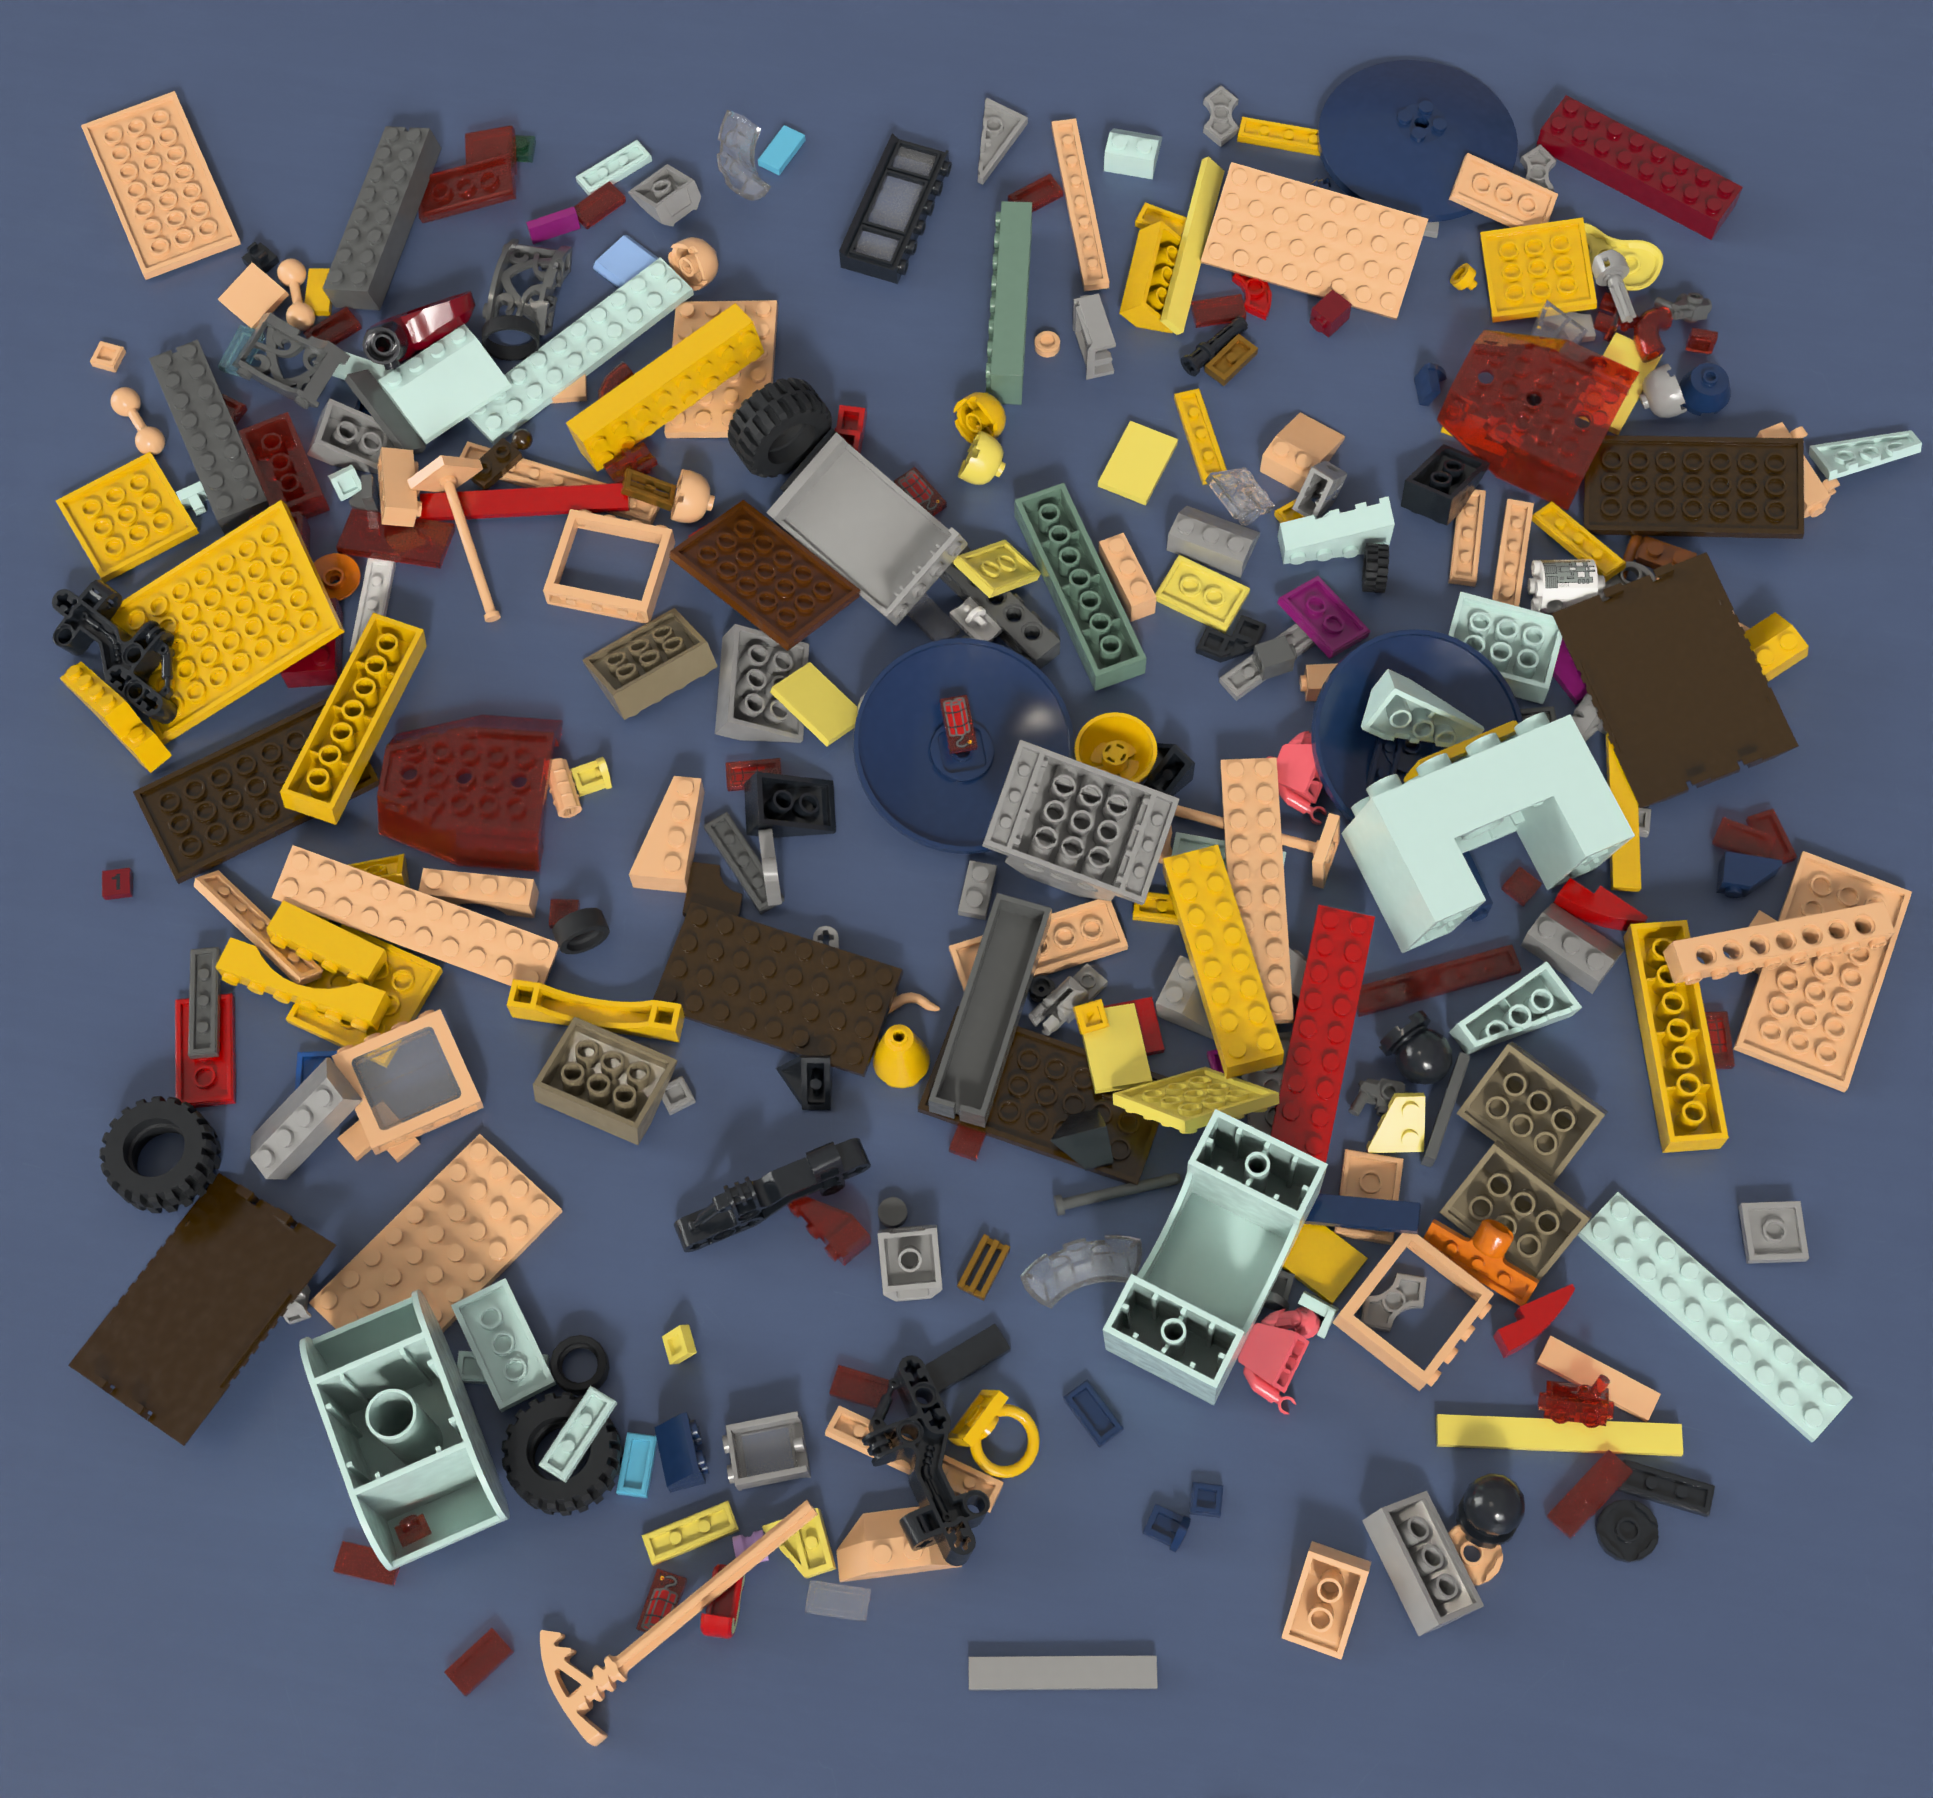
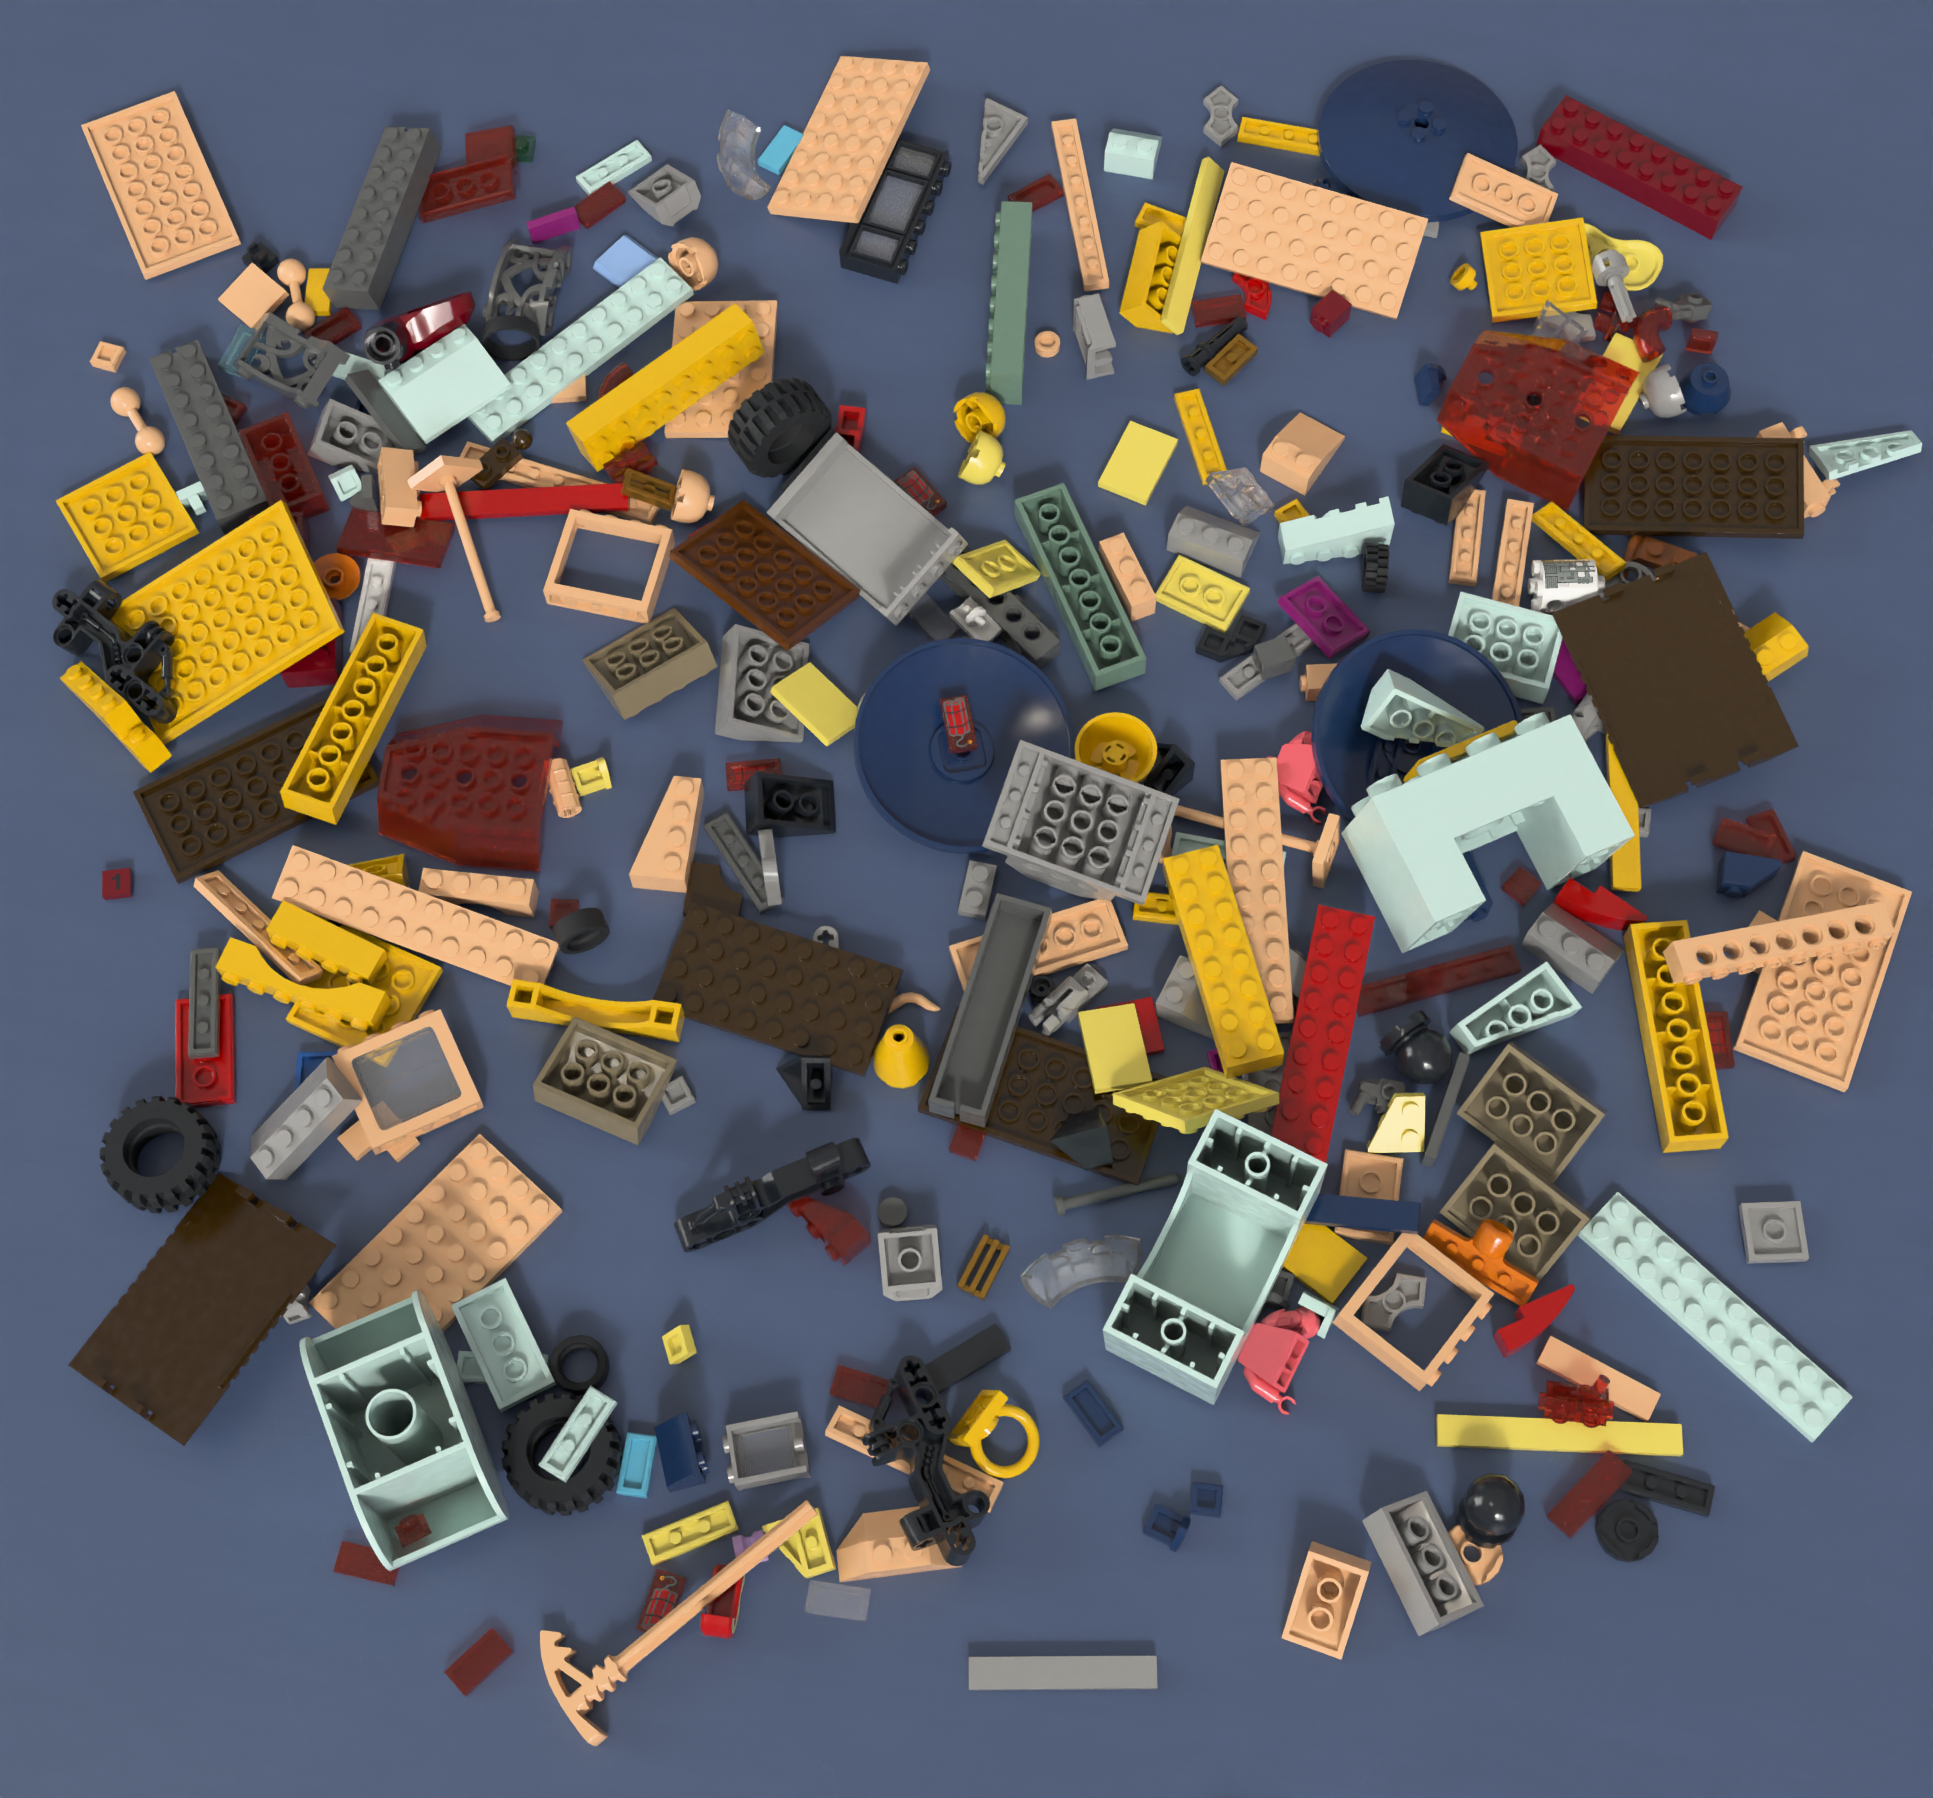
(849, 139): none -> light nougat plate
(1090, 1016): yellow tile -> none
(1321, 483): light grey torso -> none

